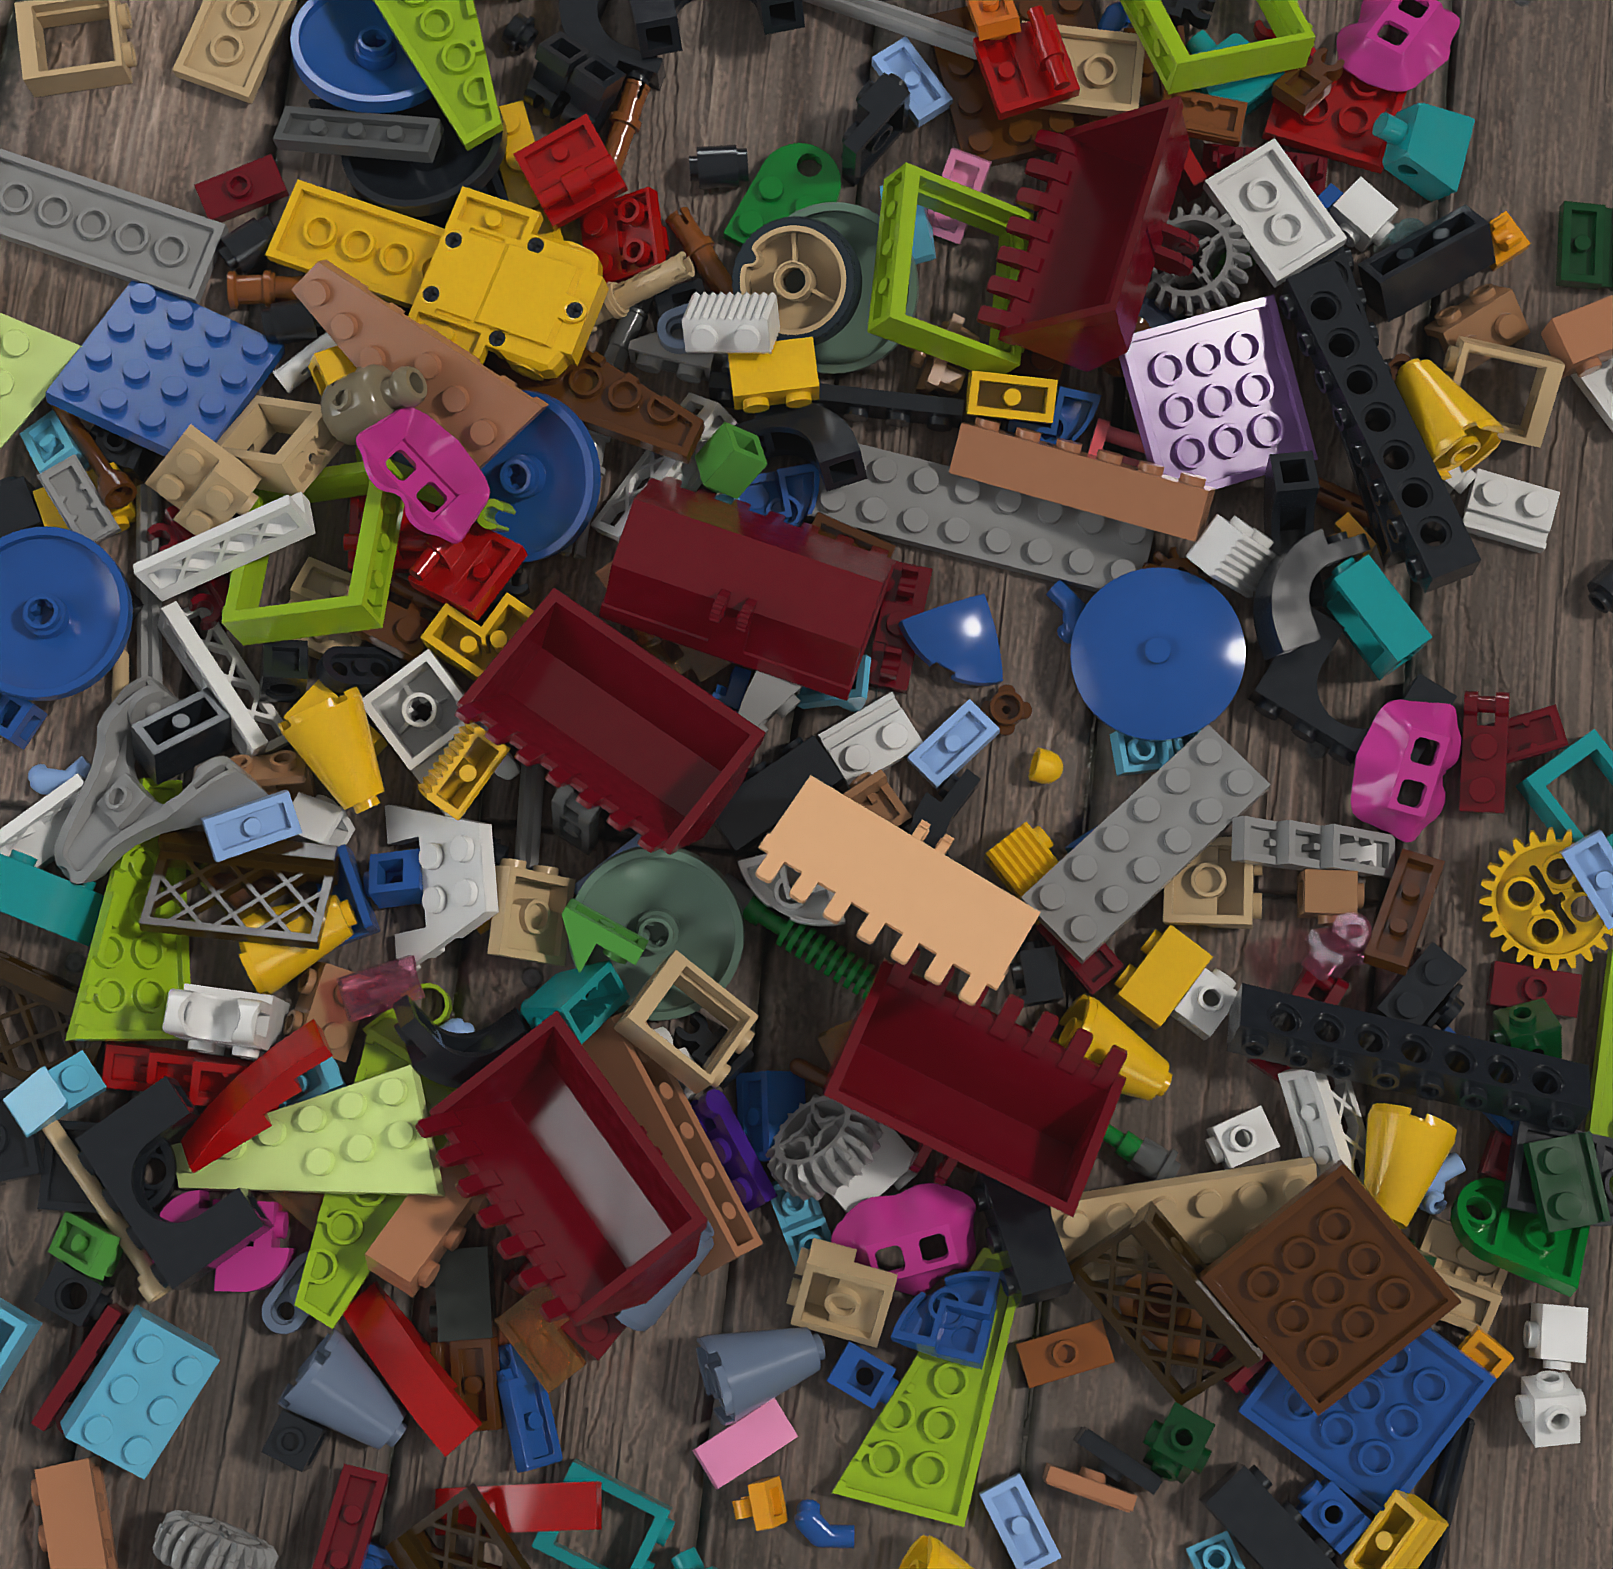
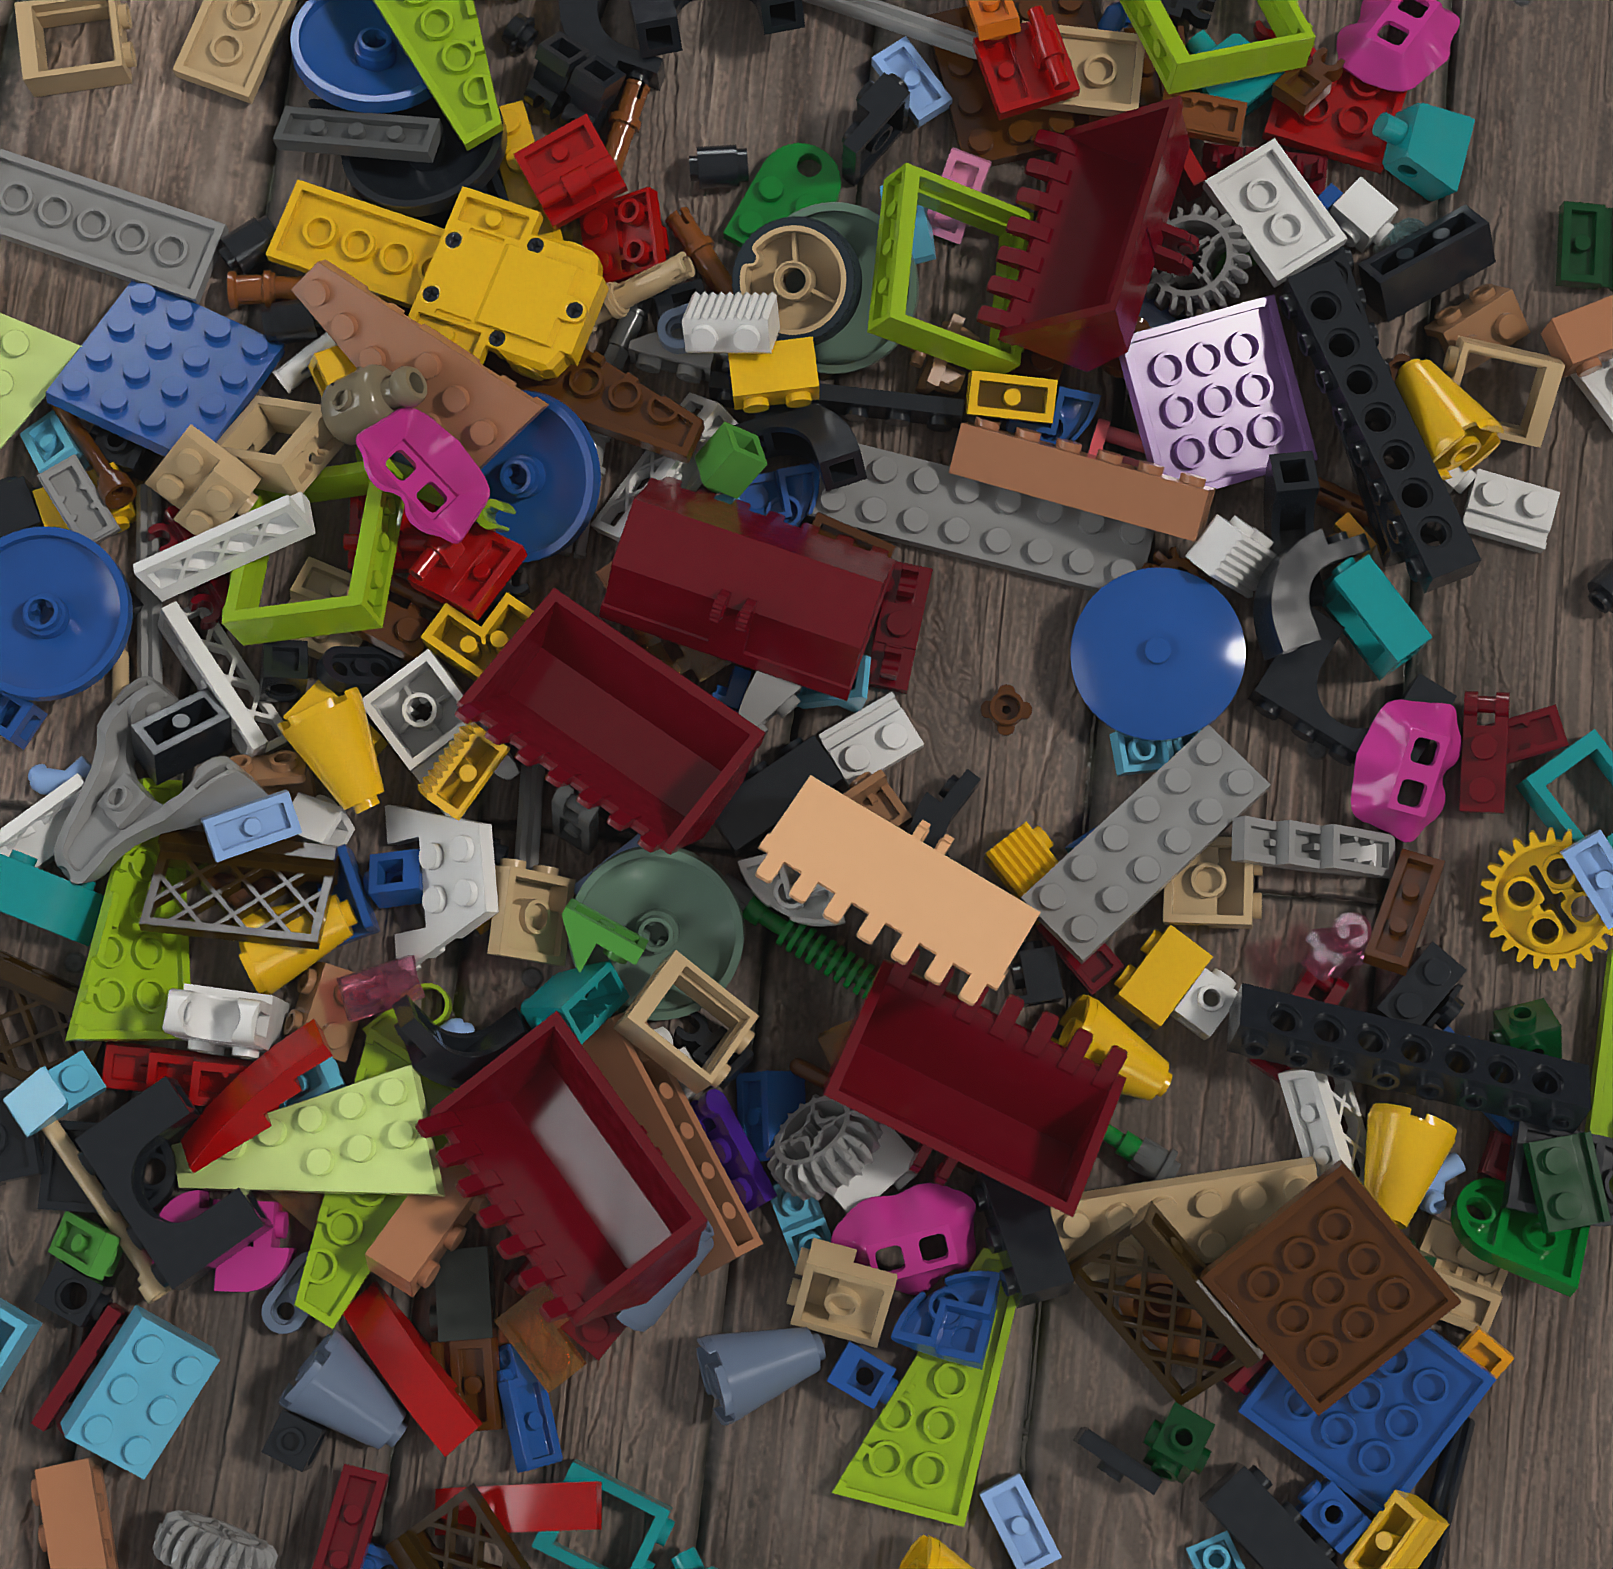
(241, 189): dark red plate -> none
(745, 1443): bright pink slope -> none
(764, 1504): light orange tile -> none
(818, 1530): blue arm -> none
(953, 744): light blue plate -> none
(959, 639): blue brick -> none
(1045, 766): yellow hinge -> none
(1064, 1353): dark orange plate -> none
(1071, 607): blue arm -> none
(1090, 1485): nougat plate -> none
(1241, 1138): white brick -> none
(1328, 894): medium nougat brick -> none
(1506, 239): light orange tile -> none
(1519, 984): dark red plate -> none
(1550, 1408): white brick -> none
(1556, 1335): white brick -> none

